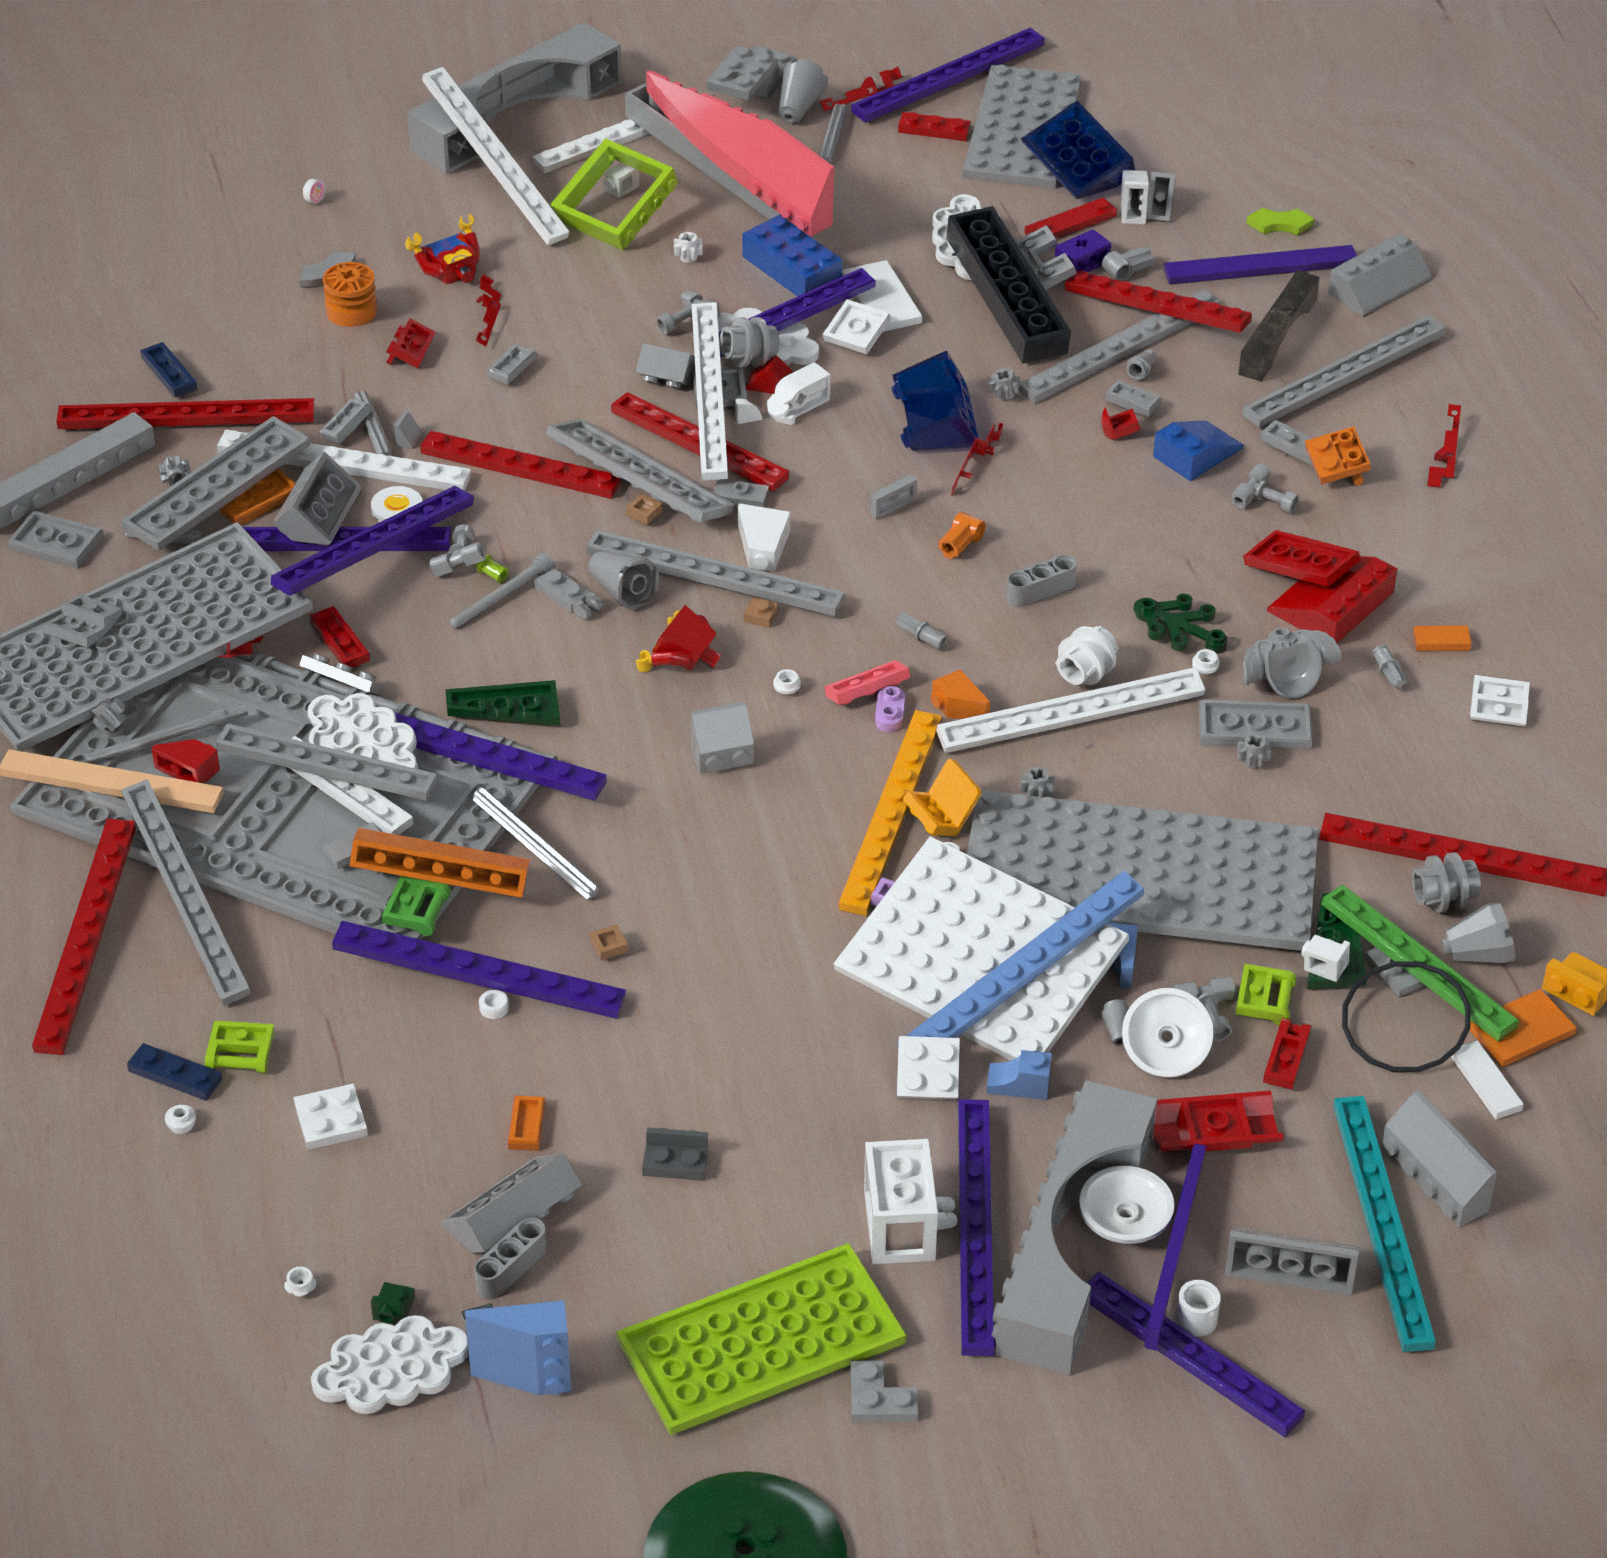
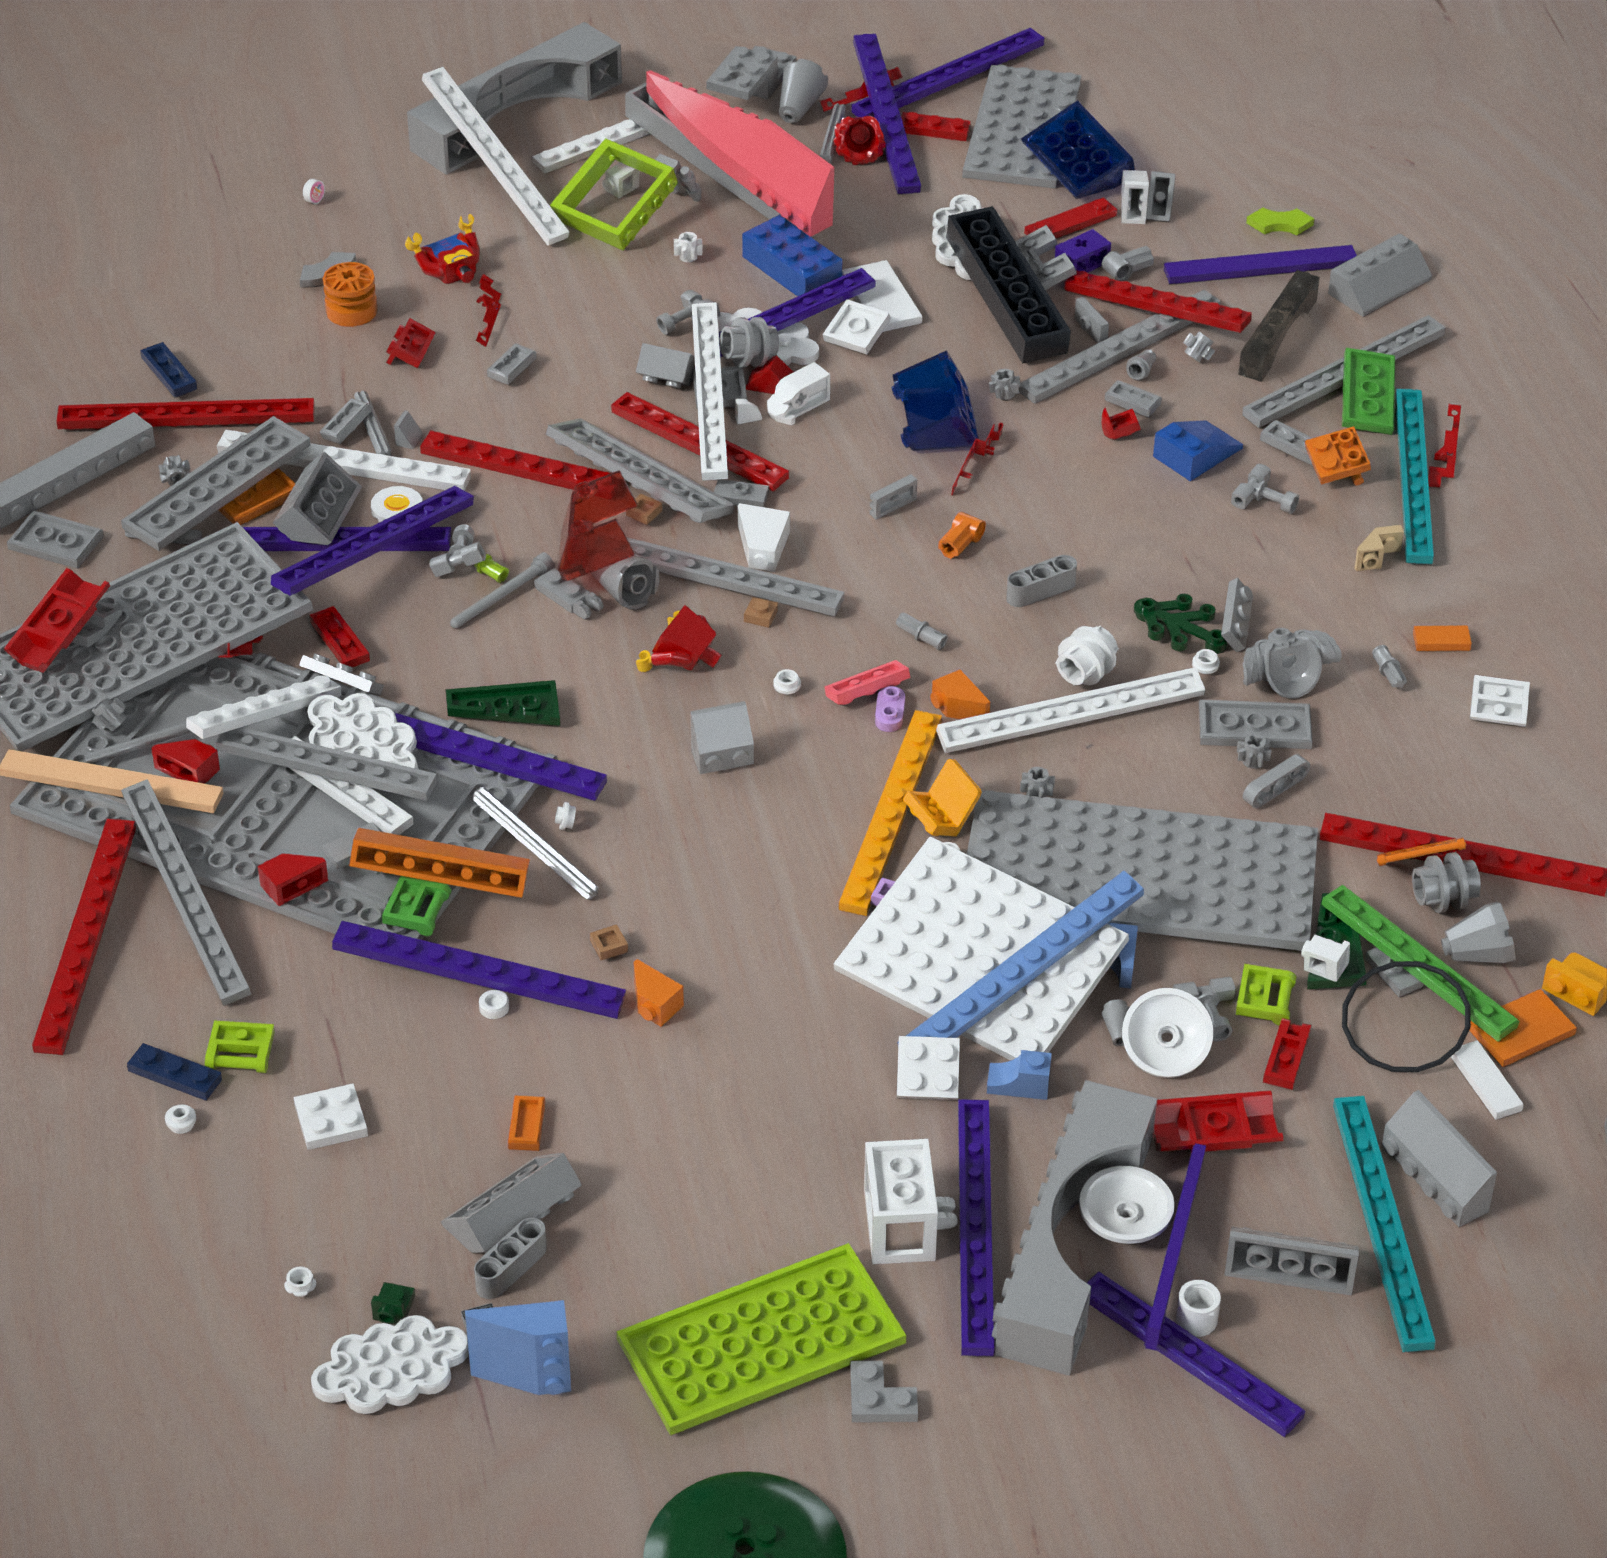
(55, 621): none -> red piece
(261, 707): none -> white plate
(291, 876): none -> red slope
(565, 816): none -> white plate
(590, 547): none -> clear red windscreen
(656, 994): none -> orange slope
(675, 1154): dark grey bracket -> none
(685, 178): none -> light grey plate
(859, 139): none -> red hair
(887, 114): none -> dark purple plate
(1091, 320): none -> light grey plate
(1199, 346): none -> light grey gear
(1237, 614): none -> light grey plate
(1276, 781): none -> light grey beam
(1301, 558): red plate -> none
(1340, 605): red slope -> none
(1368, 391): none -> bright green tile
(1378, 542): none -> tan slope
(1384, 858): none -> orange window
(1414, 477): none -> teal plate

